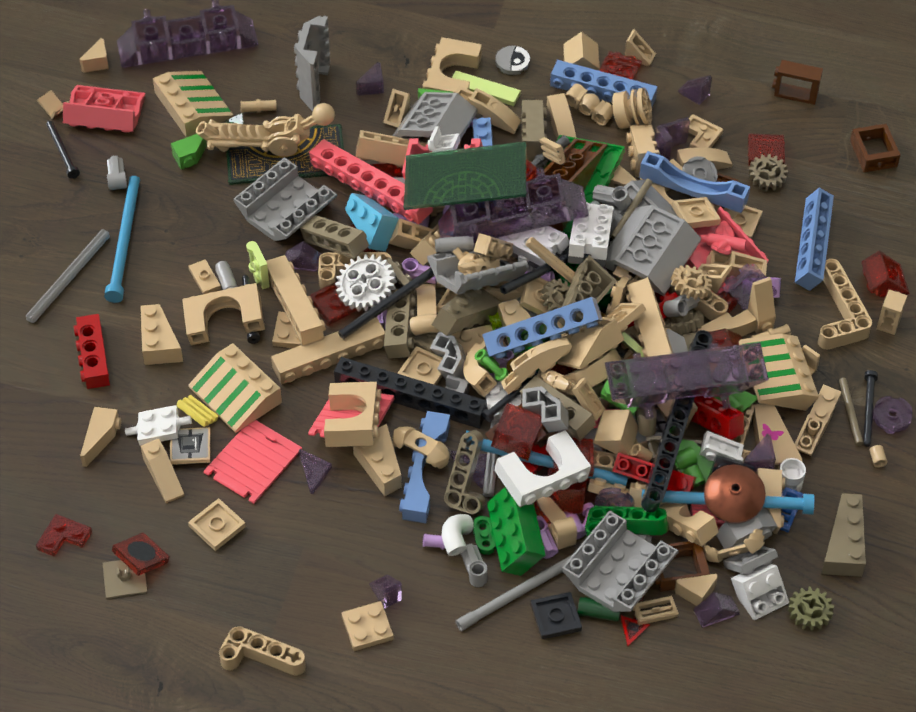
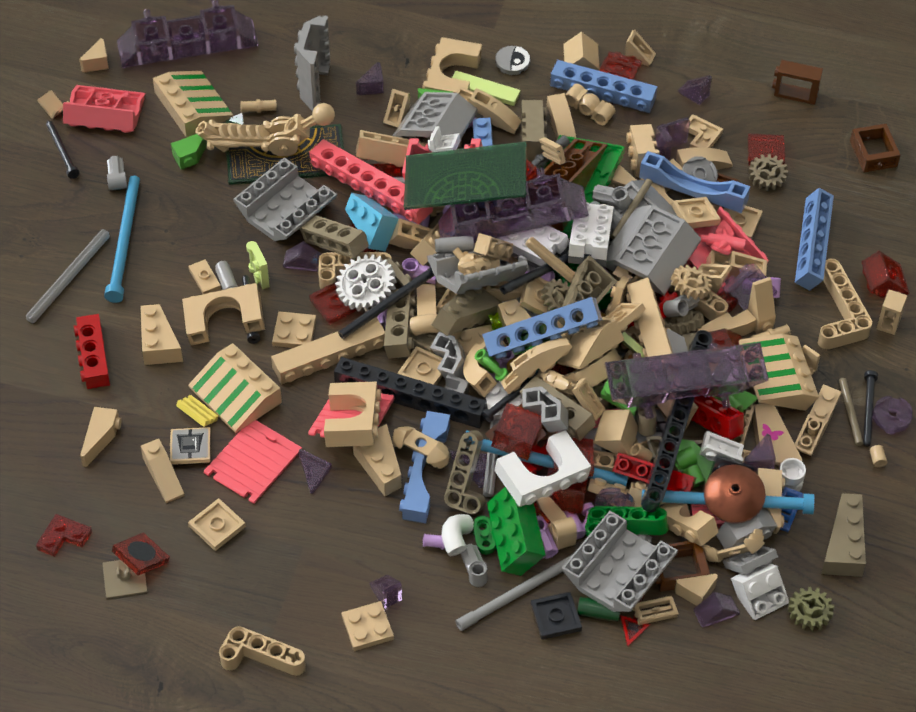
(158, 424): white plate -> none
(295, 300): tan brick -> none
(632, 107): tan wheel -> none

